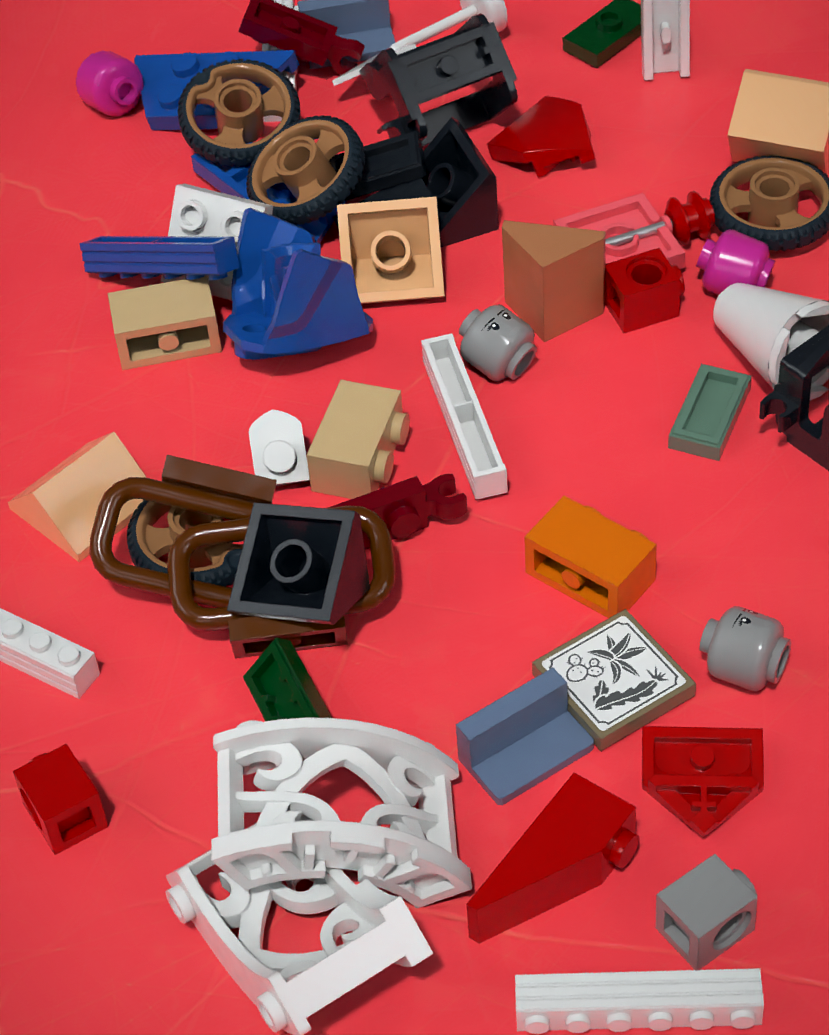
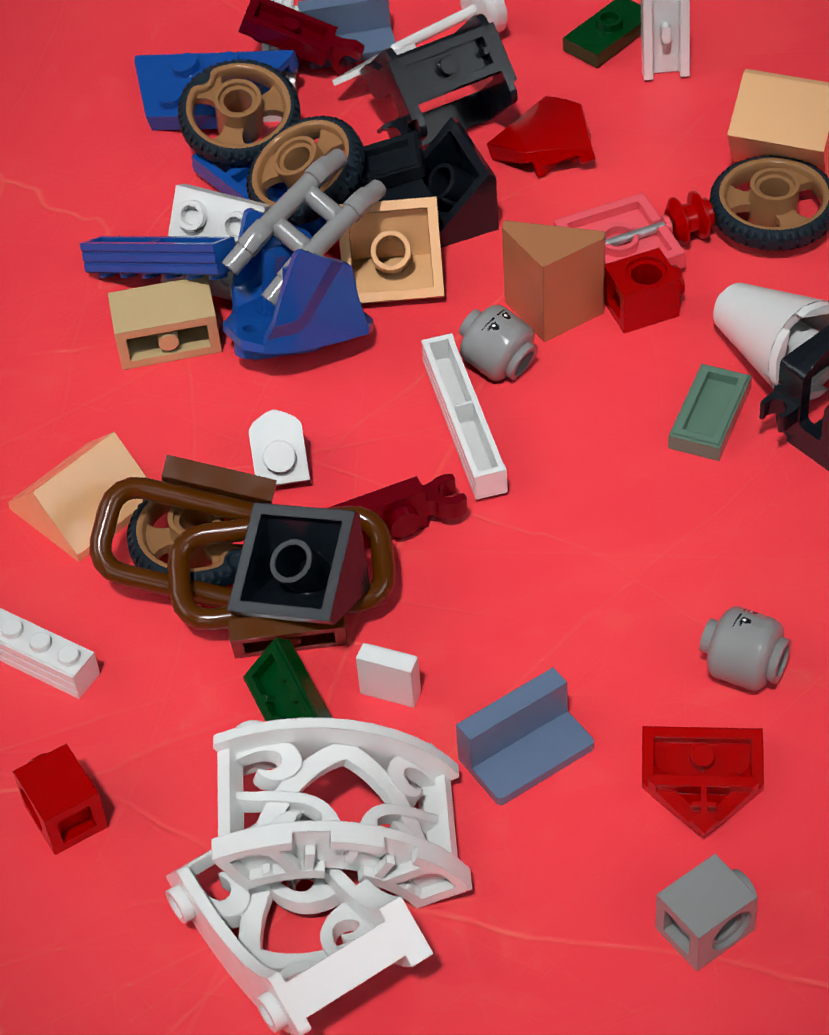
(109, 83): dark pink head -> none
(305, 191): none -> light grey piece
(357, 440): tan brick -> none
(388, 674): none -> tile
(557, 858): red slope -> none
(590, 557): orange brick -> none
(617, 678): tile -> none
(639, 1000): white piece -> none
(734, 260): dark pink head -> none

